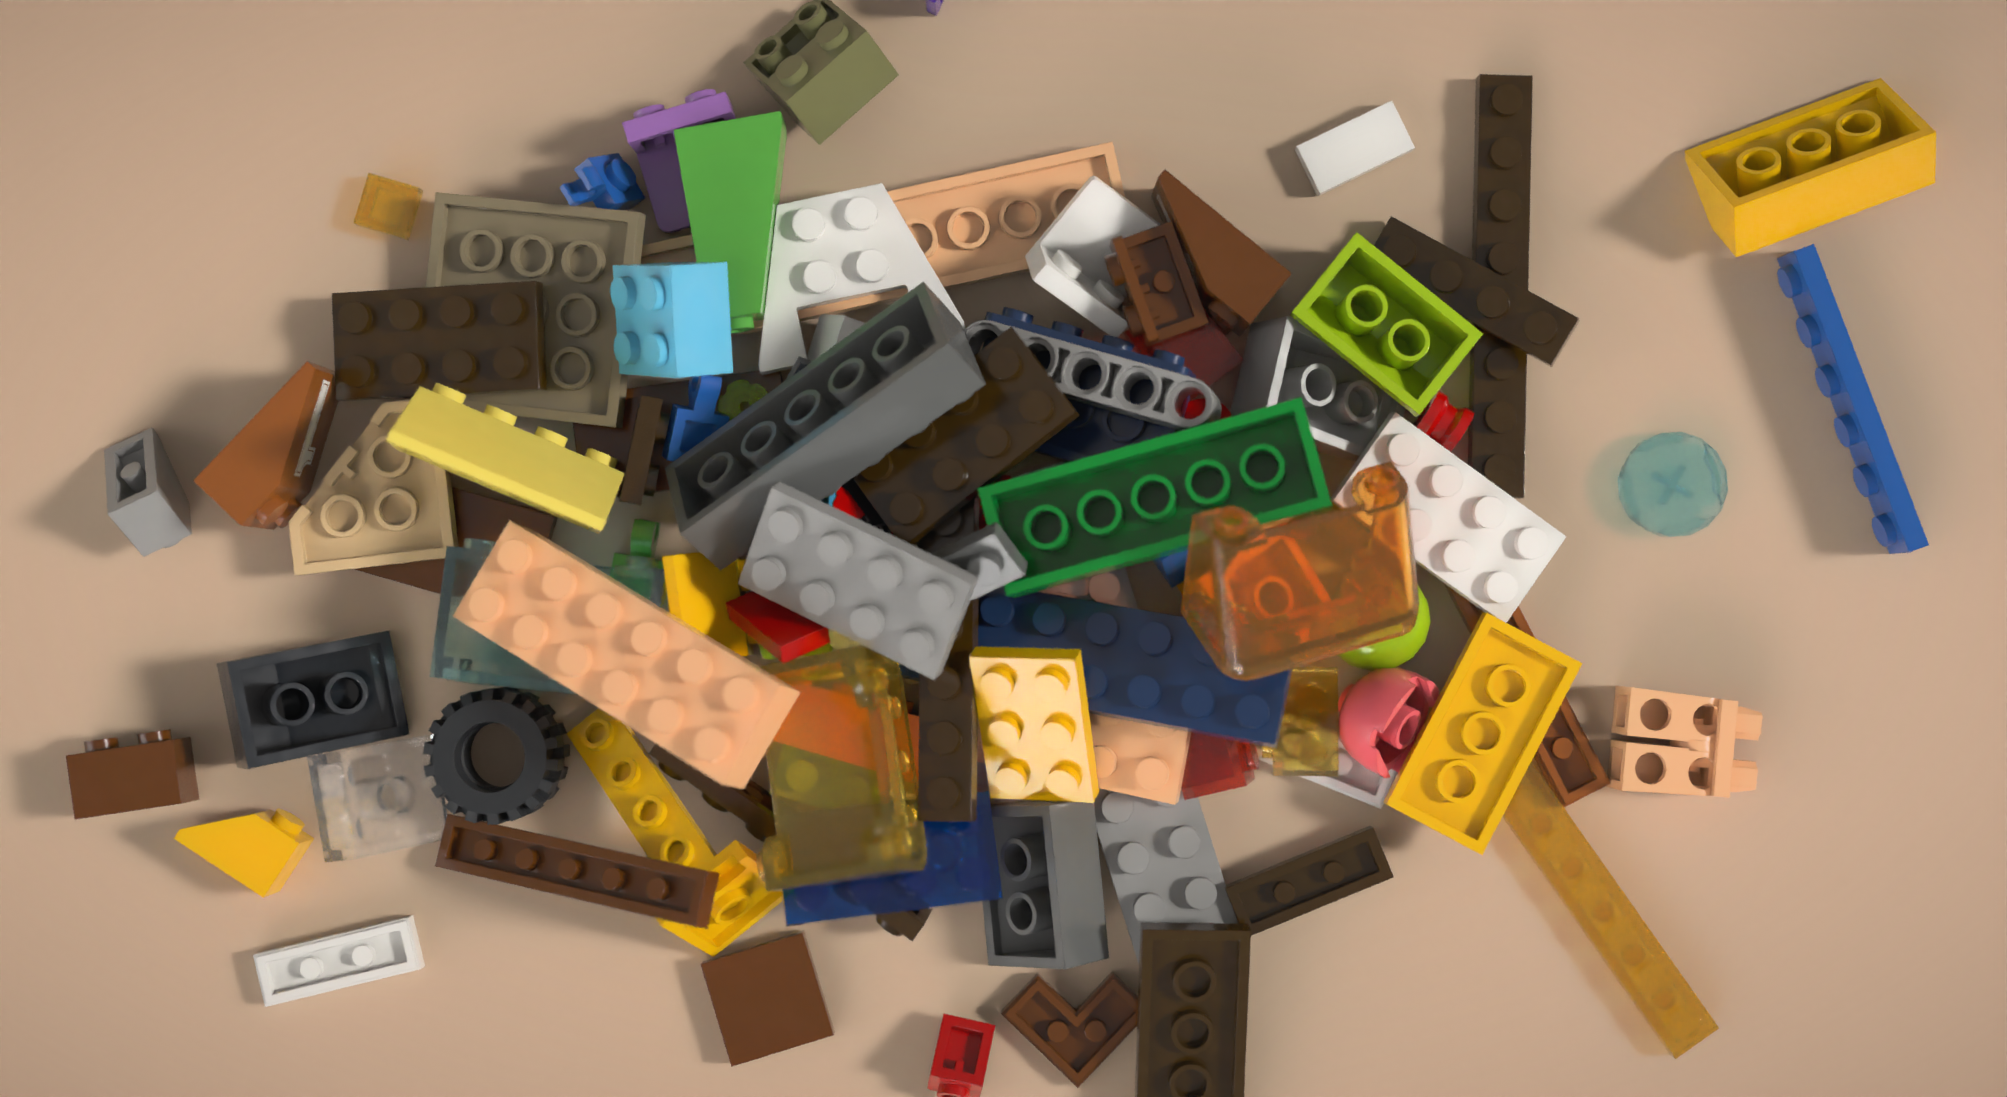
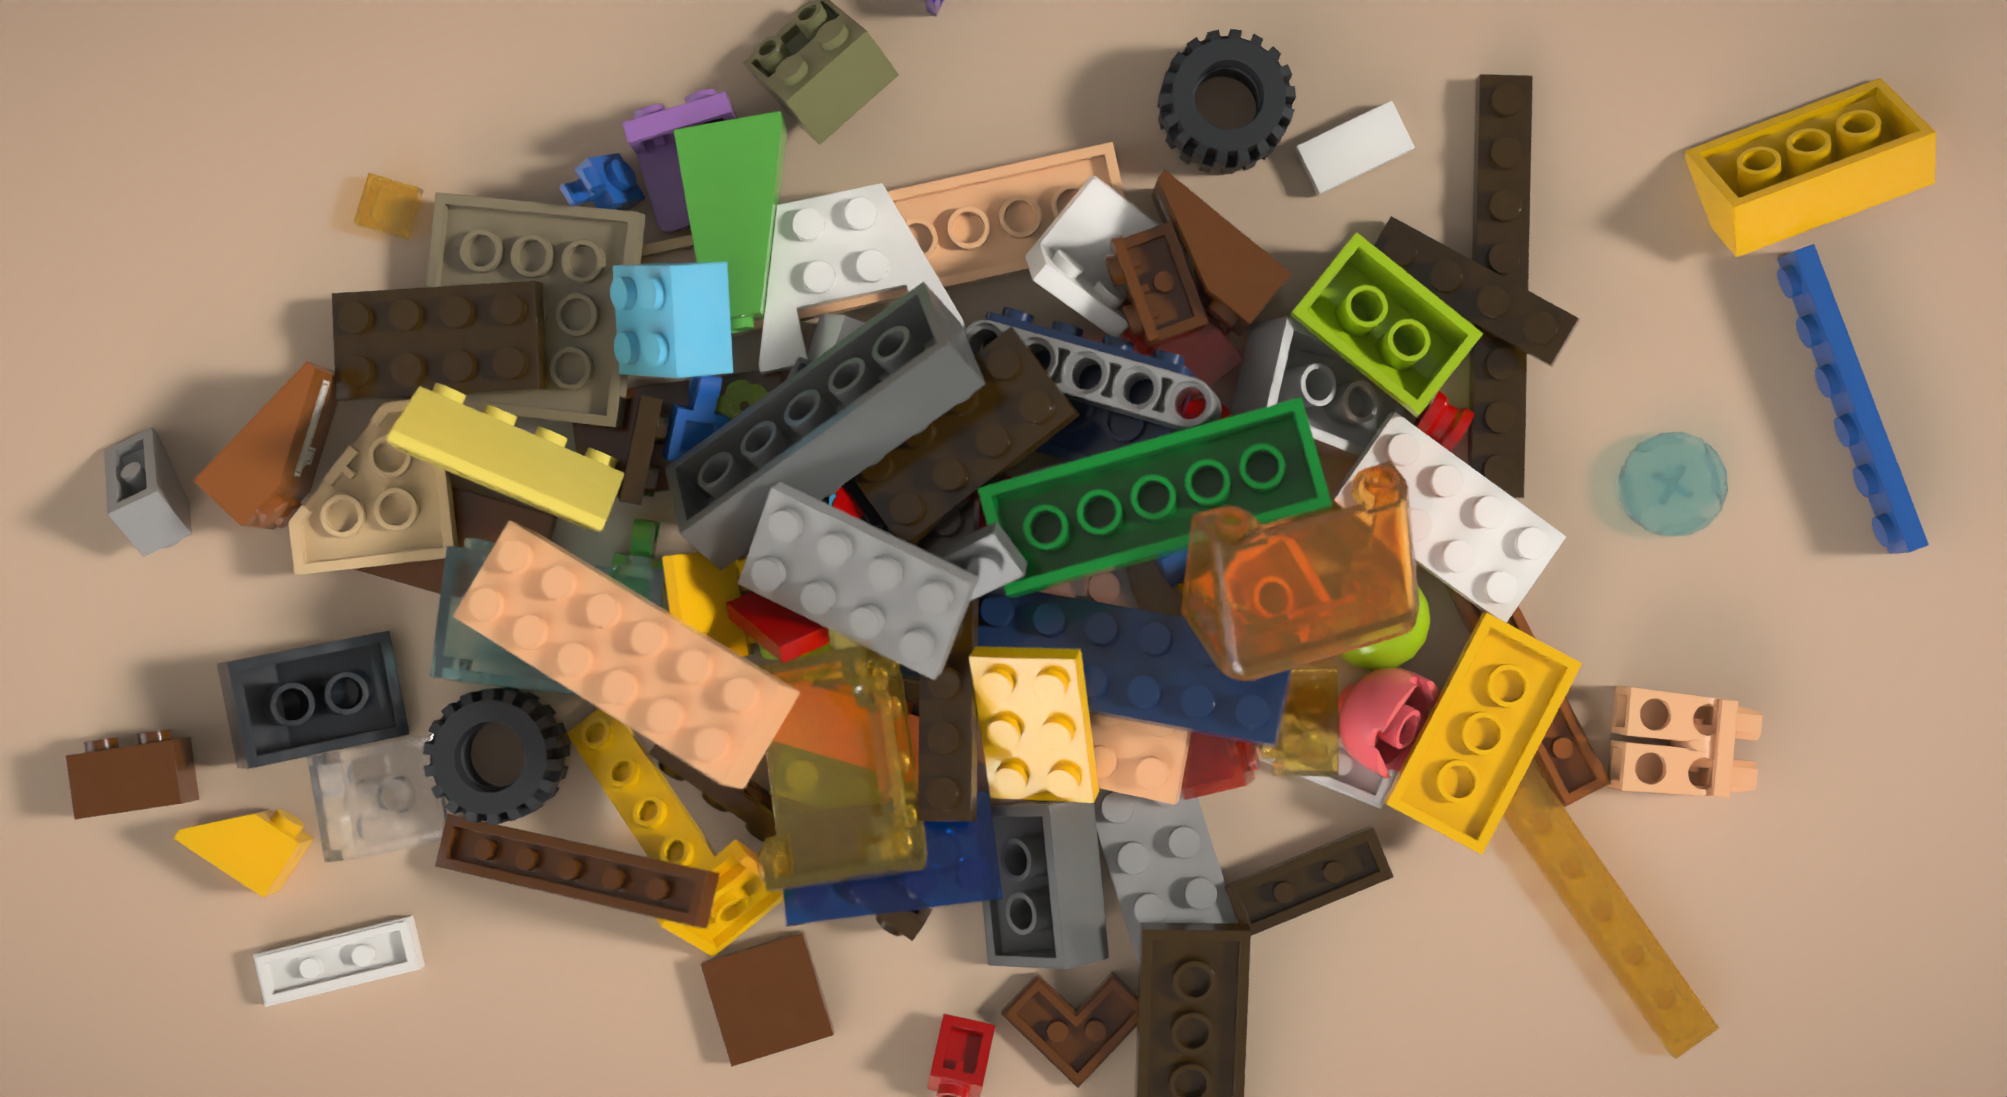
(1235, 59): none -> black tyre

